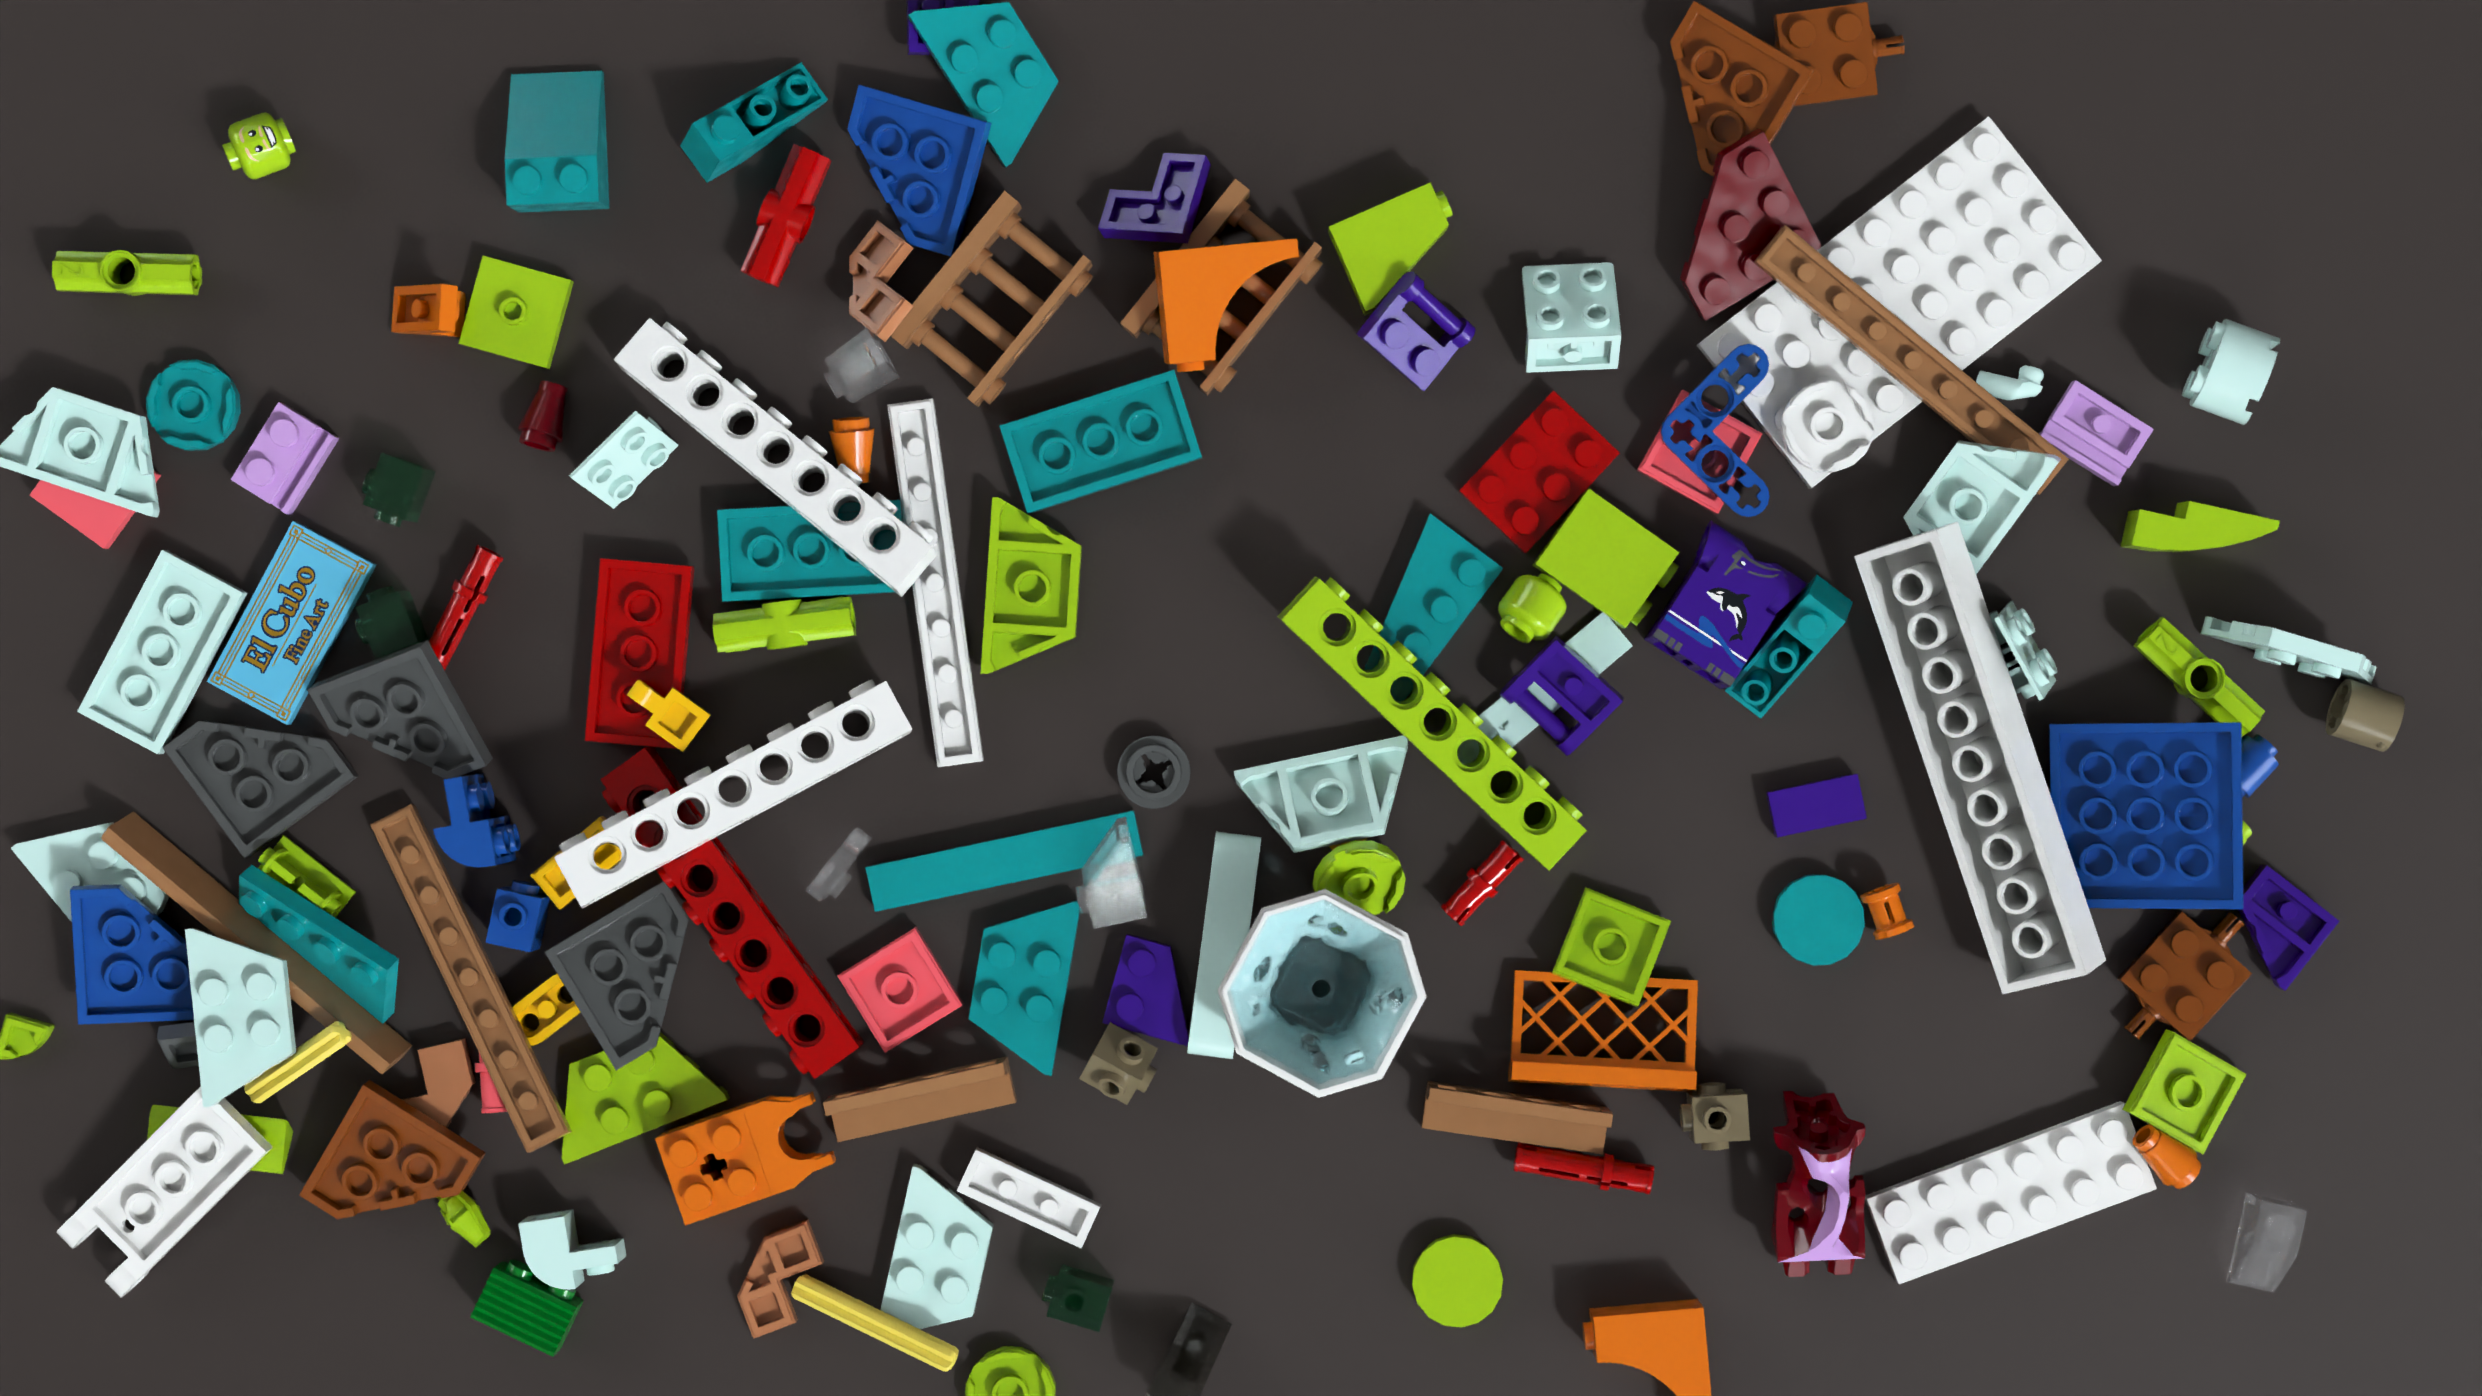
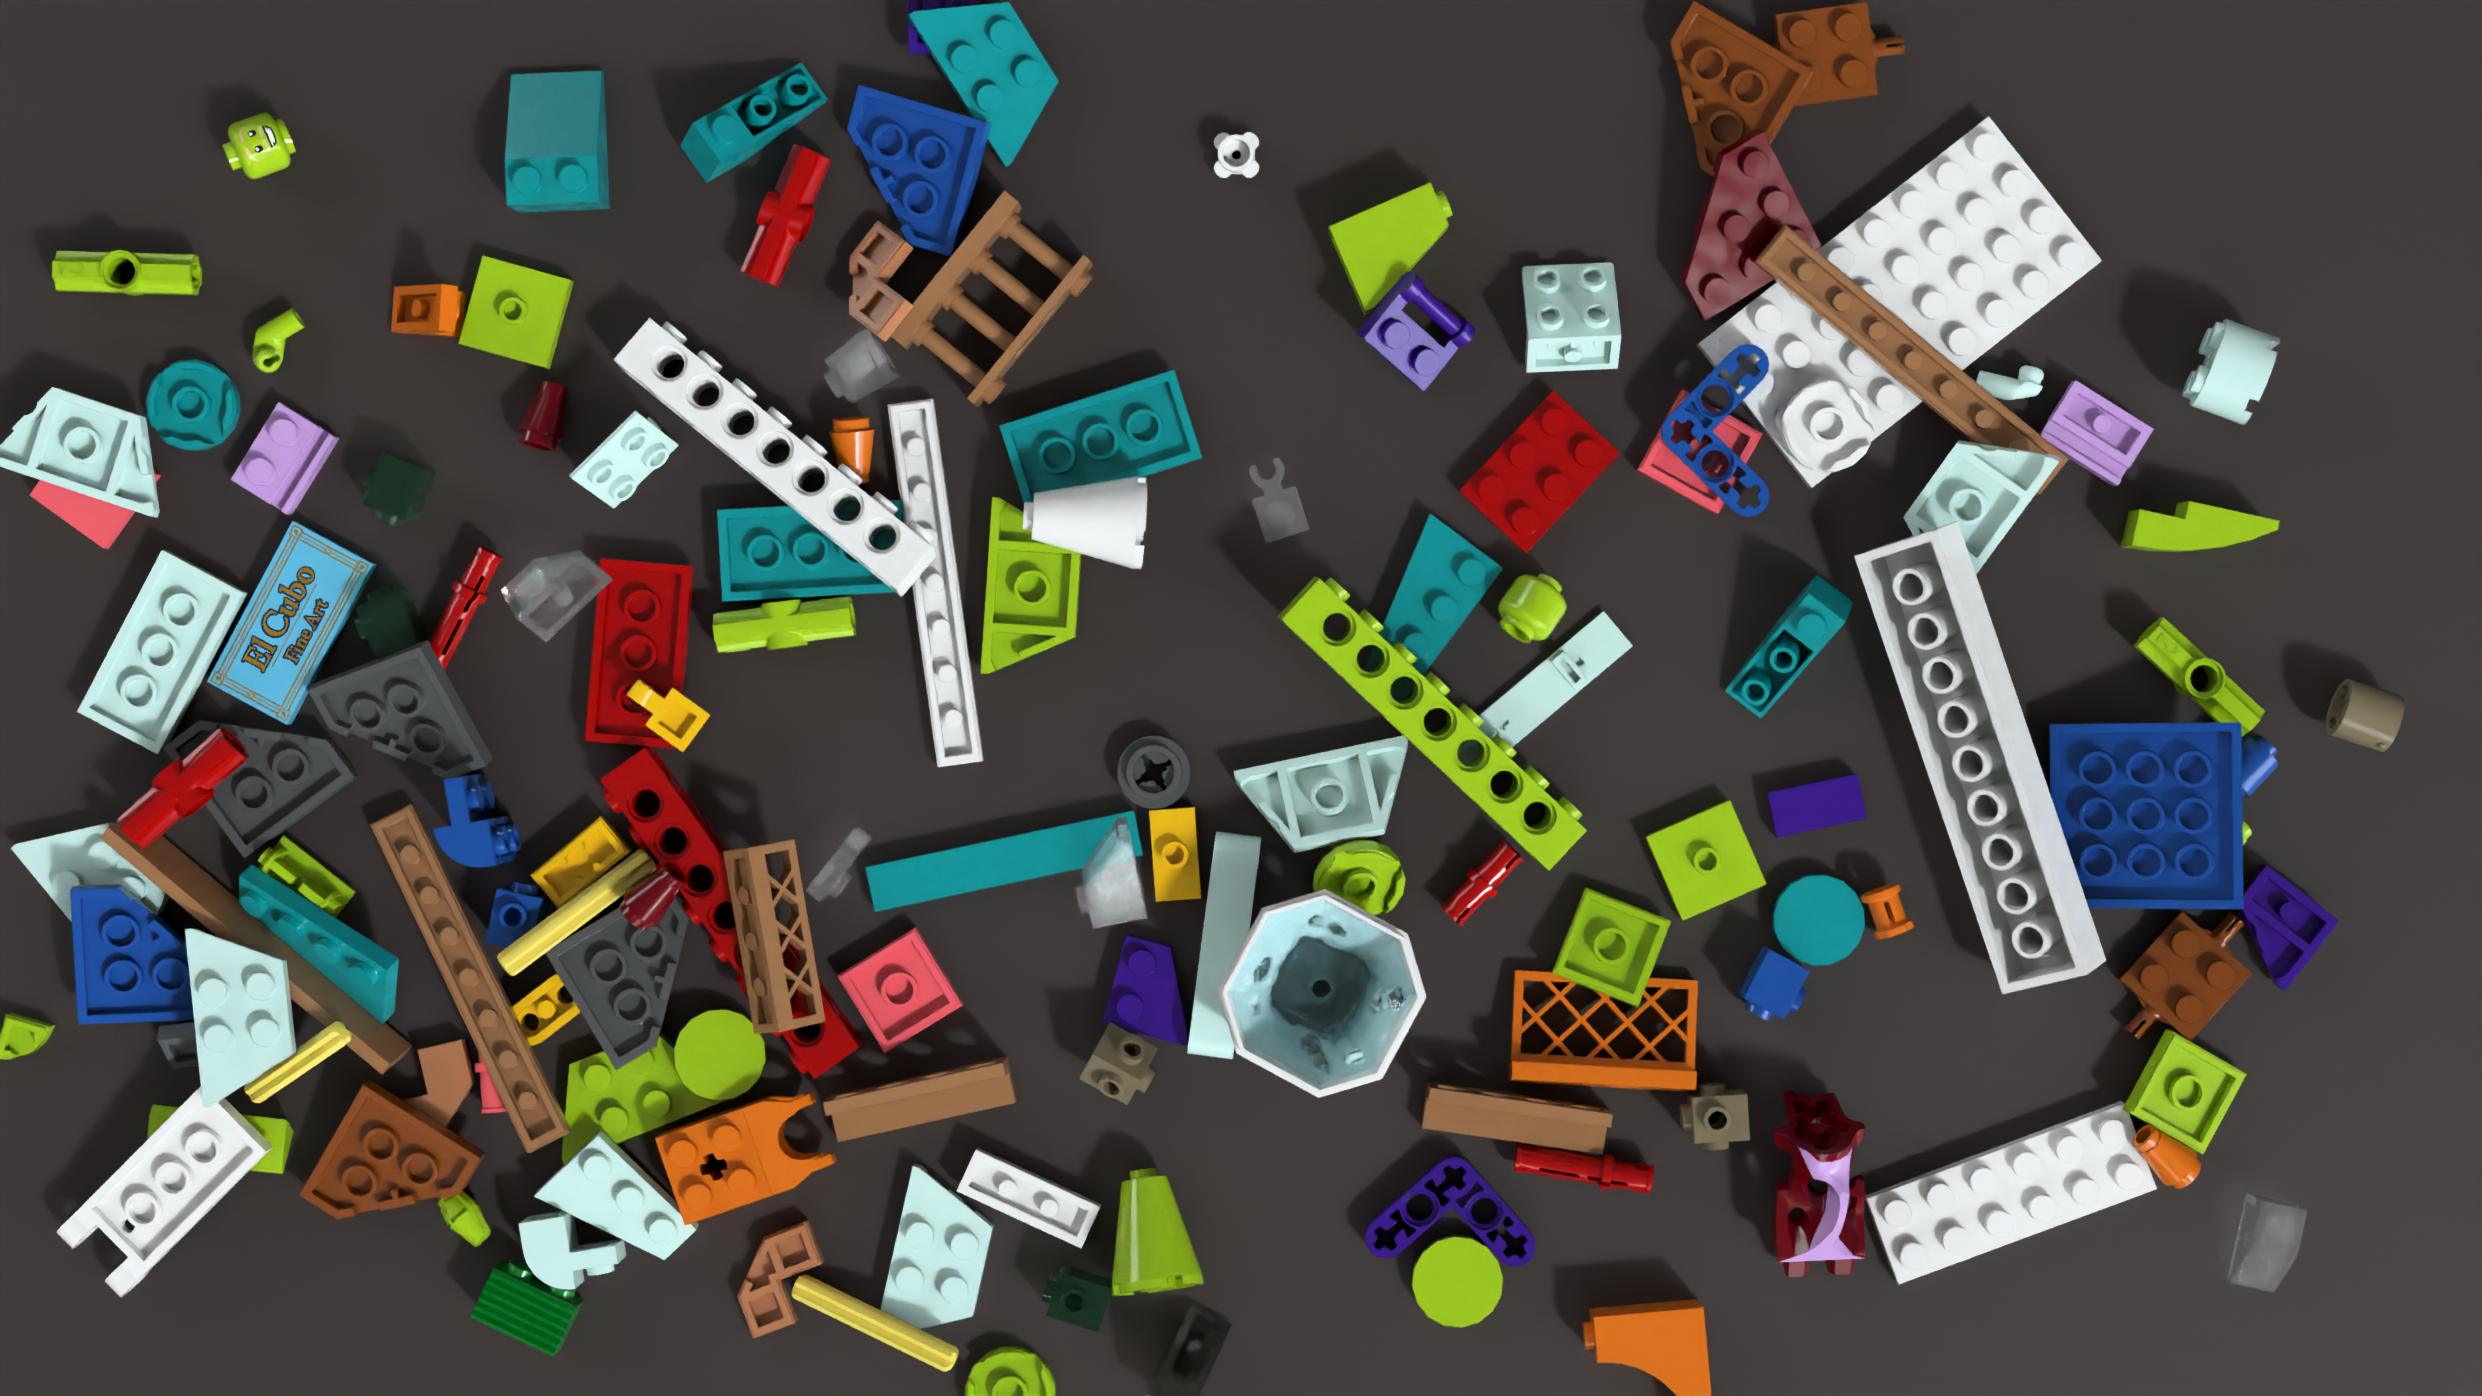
(183, 788): none -> red piece
(271, 340): none -> lime arm
(554, 591): none -> clear slope
(576, 912): none -> light yellow axle
(618, 1197): none -> light aqua wing
(652, 897): none -> dark red cone
(719, 1055): none -> lime tile
(760, 940): none -> medium nougat fence
(885, 726): white brick -> none
(1025, 982): teal wing -> none
(1093, 519): none -> white cone
(1151, 1239): none -> lime cone
(1164, 213): dark purple plate -> none
(1175, 854): none -> yellow plate
(1196, 289): orange arch -> none
(1226, 145): none -> white plate
(1234, 210): medium nougat fence -> none
(1279, 509): none -> clear plate
(1459, 1198): none -> dark purple beam
(1571, 685): dark purple plate -> none
(1608, 559): lime panel -> none
(1705, 860): none -> lime plate
(1722, 607): dark purple piece -> none
(1773, 985): none -> blue brick
(2035, 666): light aqua hinge -> none
(2284, 647): light aqua wing -> none

